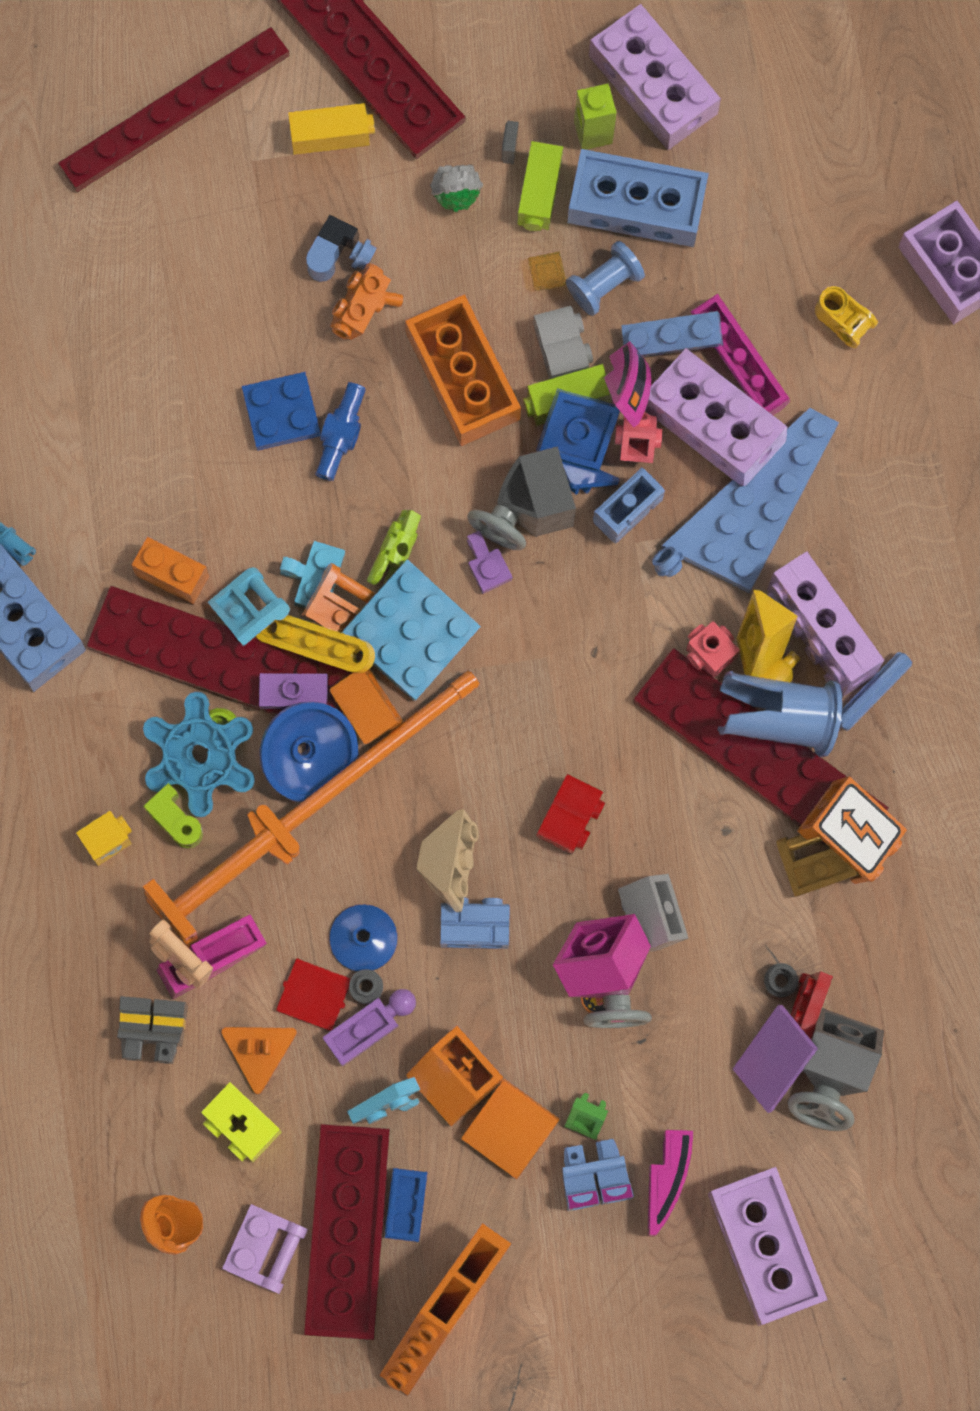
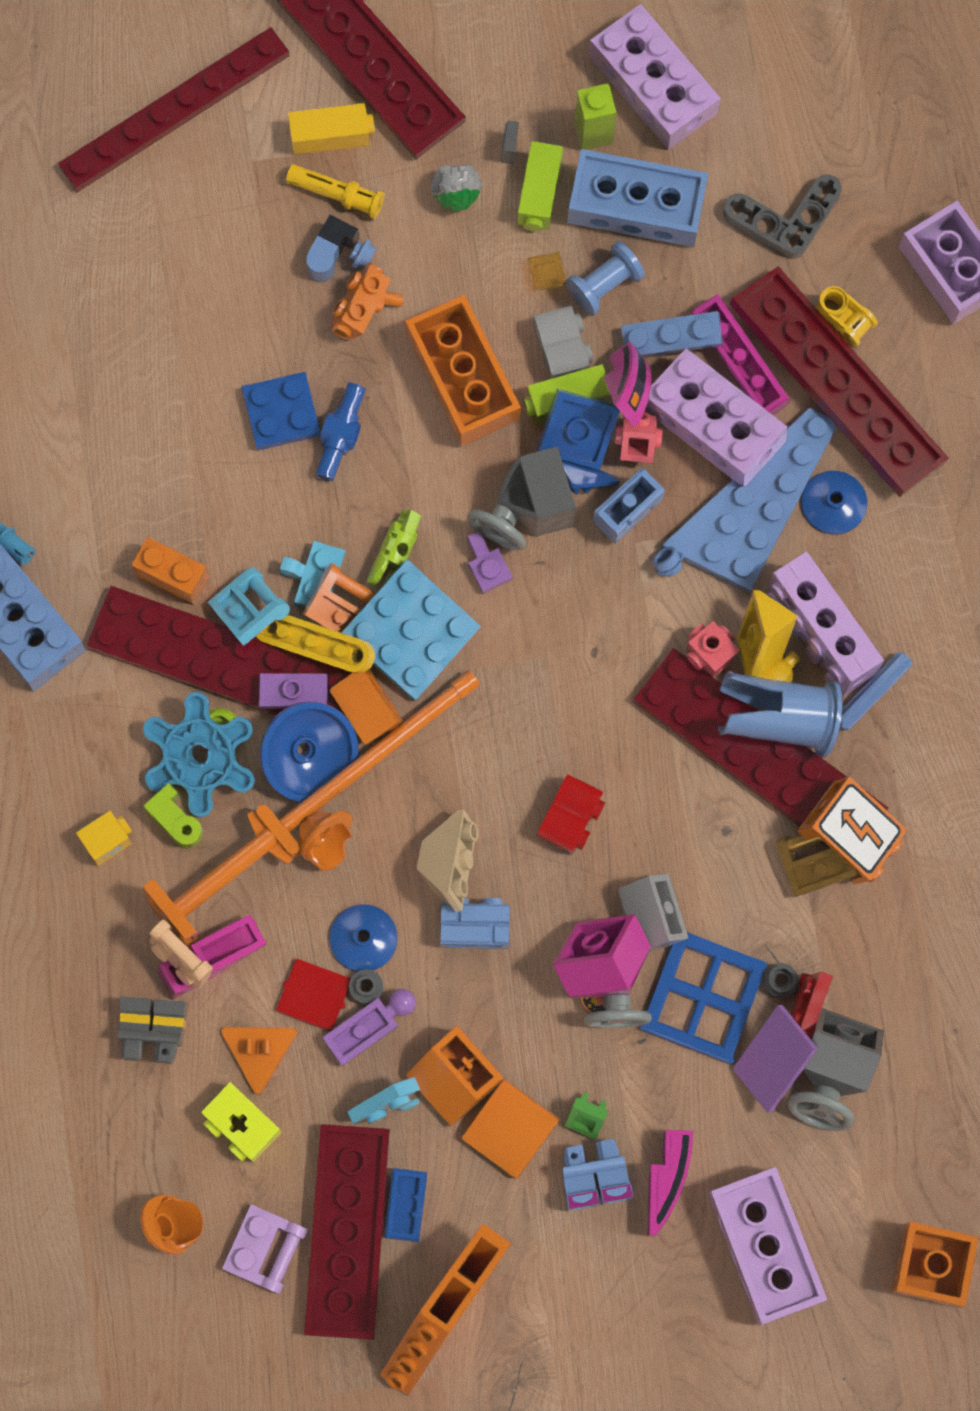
(324, 838): none -> orange piece
(349, 194): none -> yellow pin
(704, 996): none -> blue window
(785, 228): none -> dark grey beam
(832, 517): none -> blue dish
(838, 381): none -> dark red plate
(935, 1264): none -> orange brick

